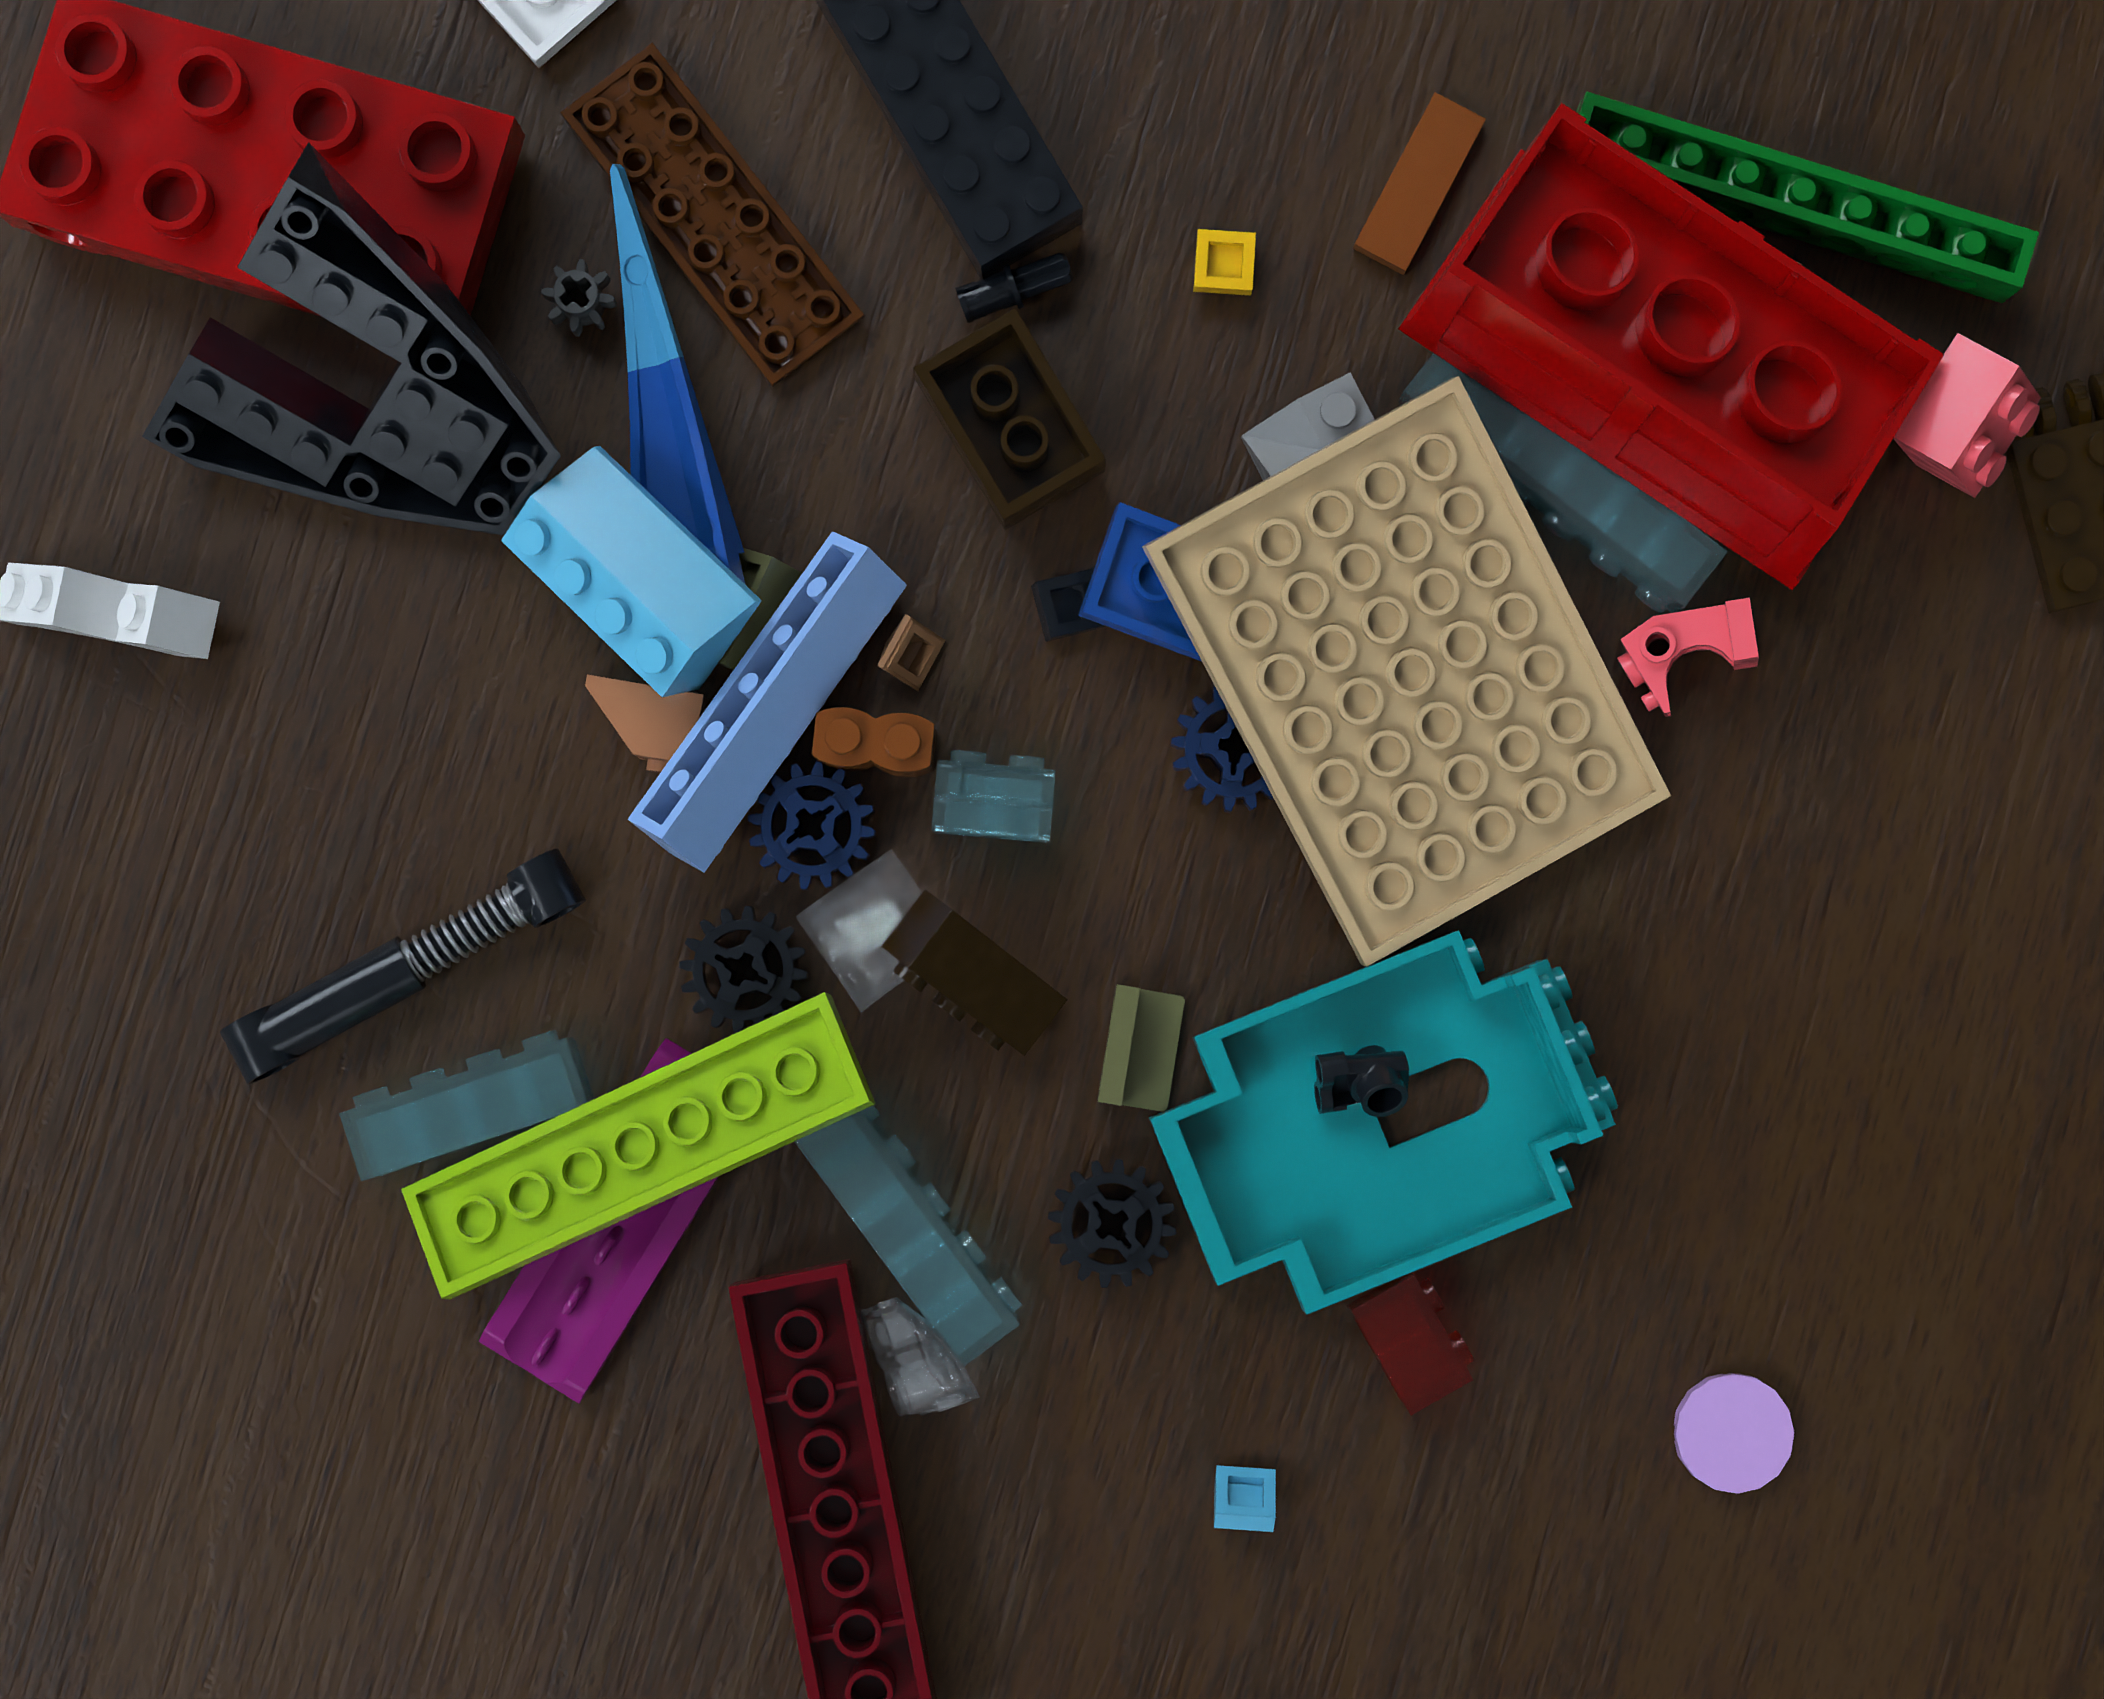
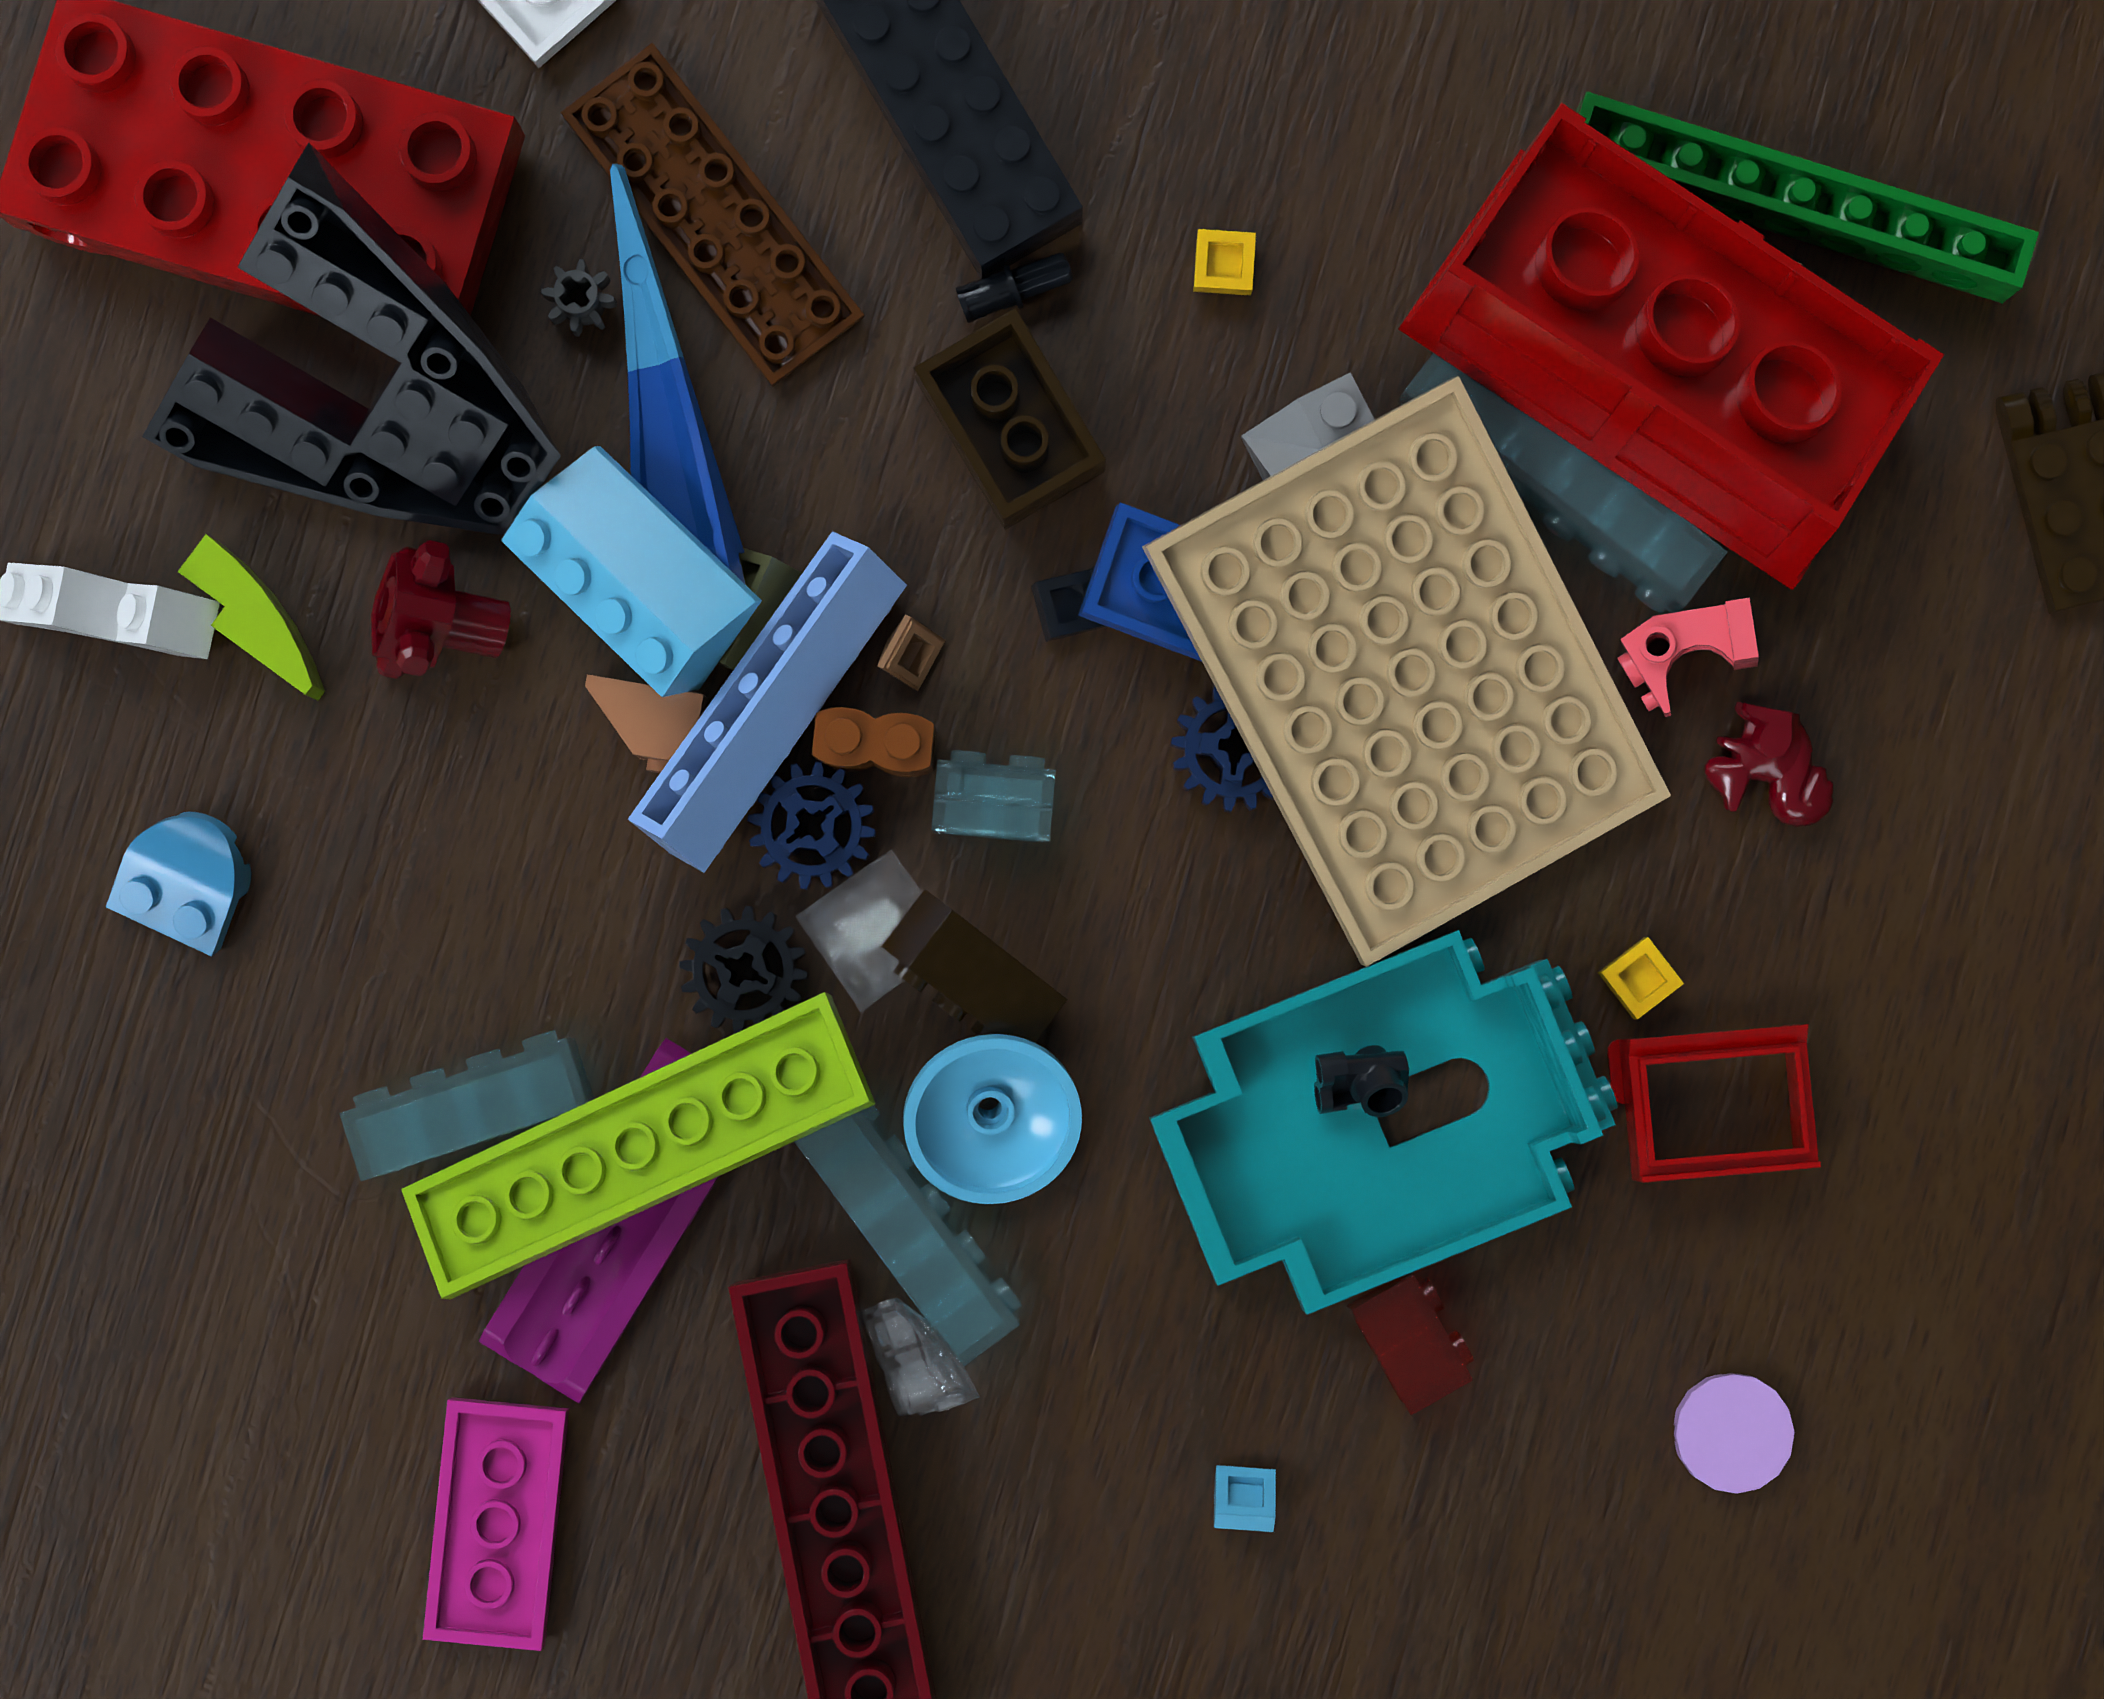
(183, 880): none -> dark azure slope
(252, 615): none -> lime slope
(397, 969): black piece -> none
(422, 613): none -> dark red piece
(495, 1524): none -> dark pink plate
(996, 1151): none -> medium azure dish
(1090, 1240): black gear -> none
(1141, 1048): olive panel -> none
(1419, 183): dark orange tile -> none
(1630, 1086): none -> red piece
(1640, 978): none -> yellow plate
(1776, 752): none -> dark red animal
(1969, 416): coral brick -> none

